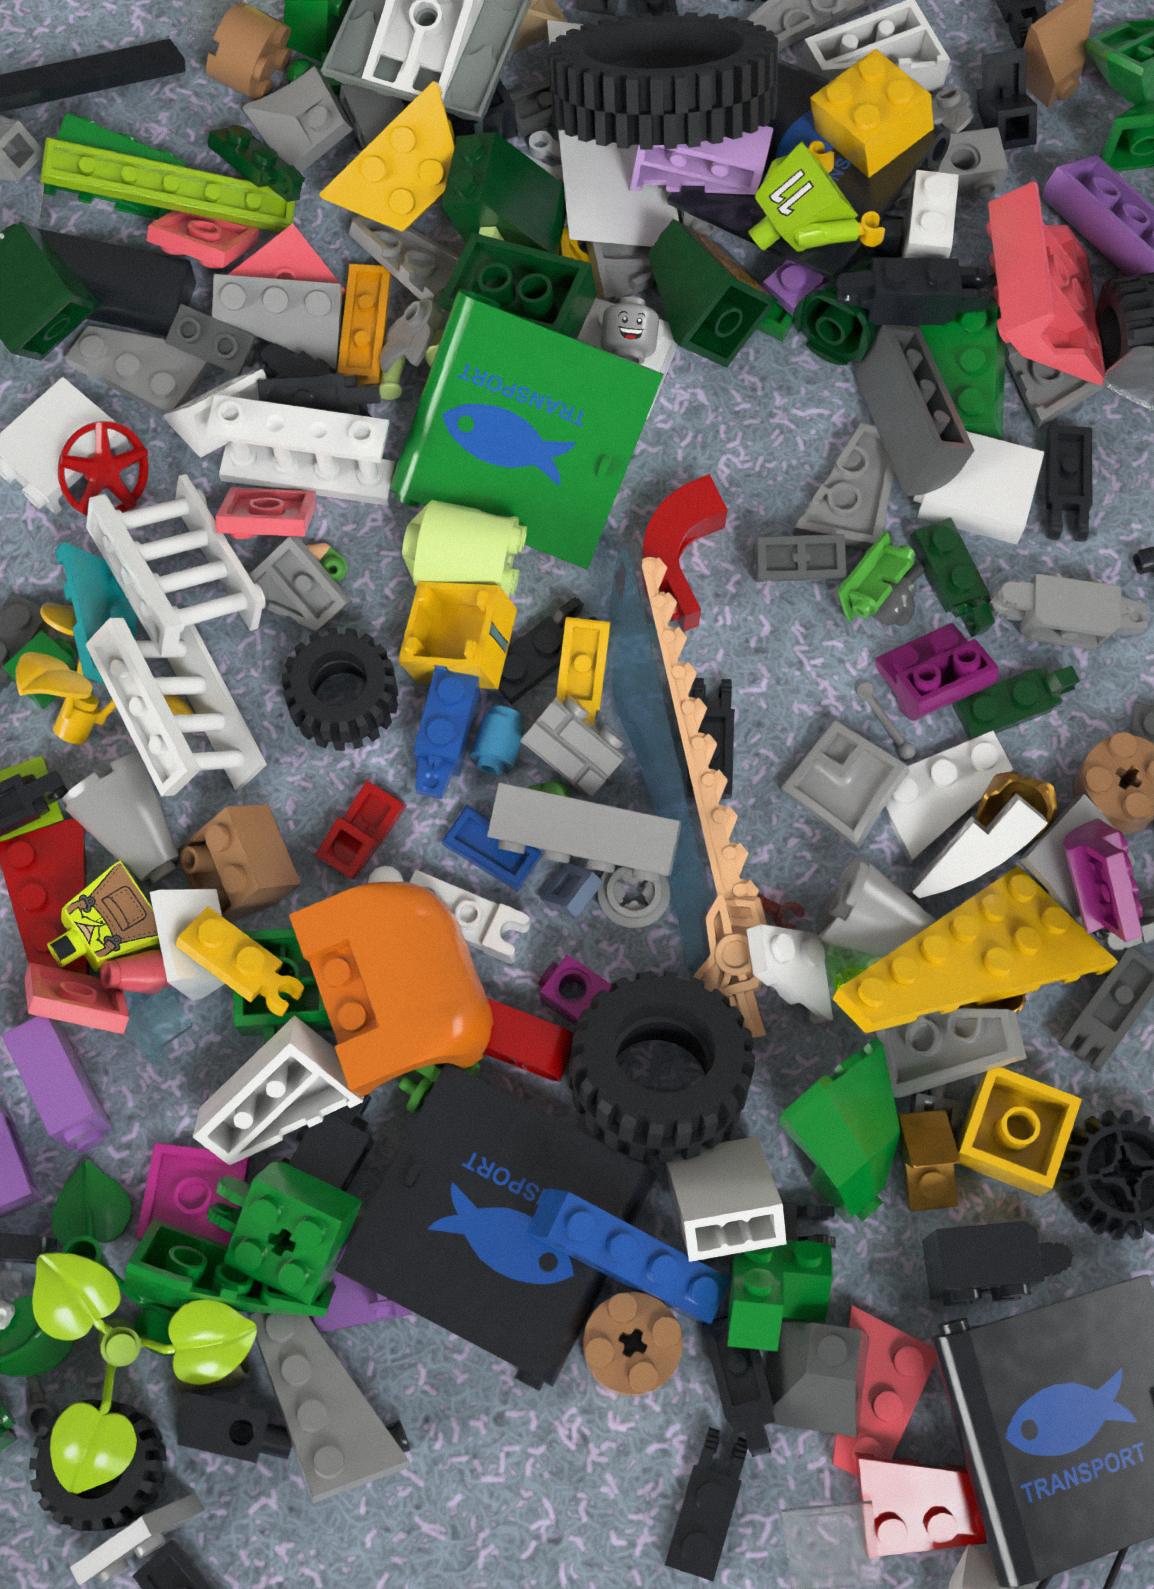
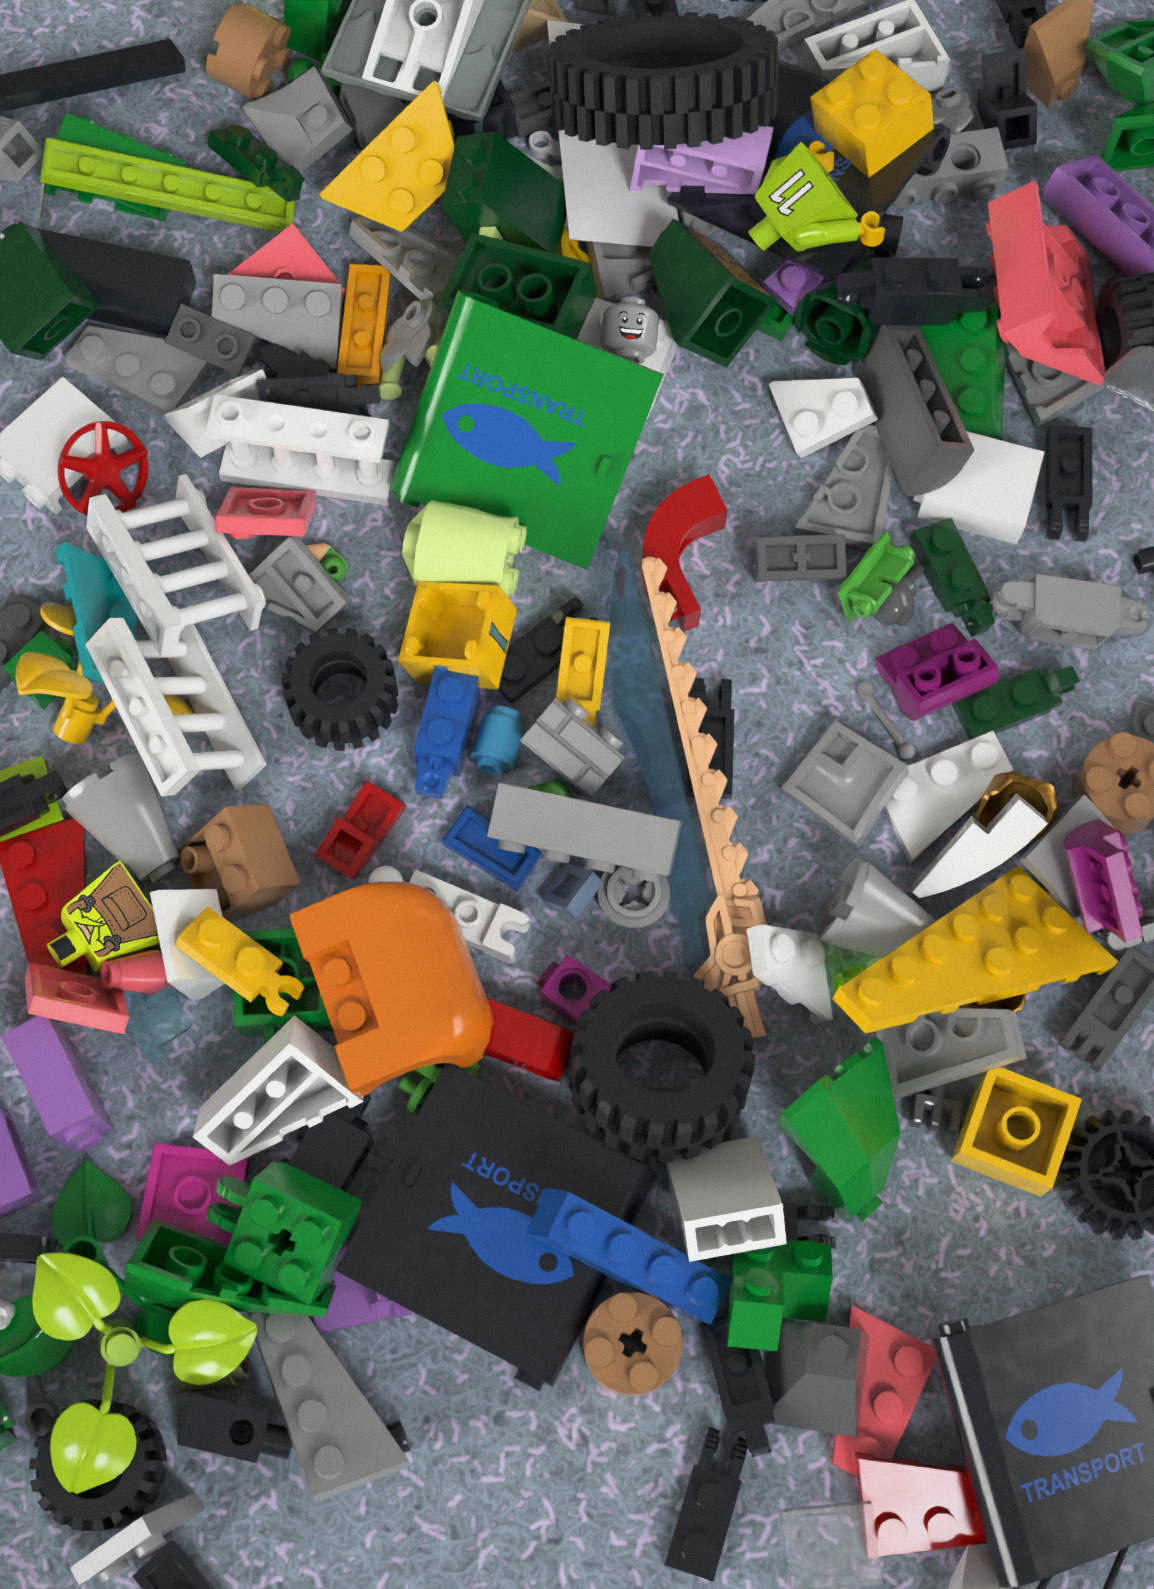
(203, 238): coral plate -> none
(777, 910): clear red hand -> none
(822, 410): none -> white wing
(928, 1160): pearl gold slope -> none
(929, 216): white brick -> none
(989, 1260): black hinge -> none

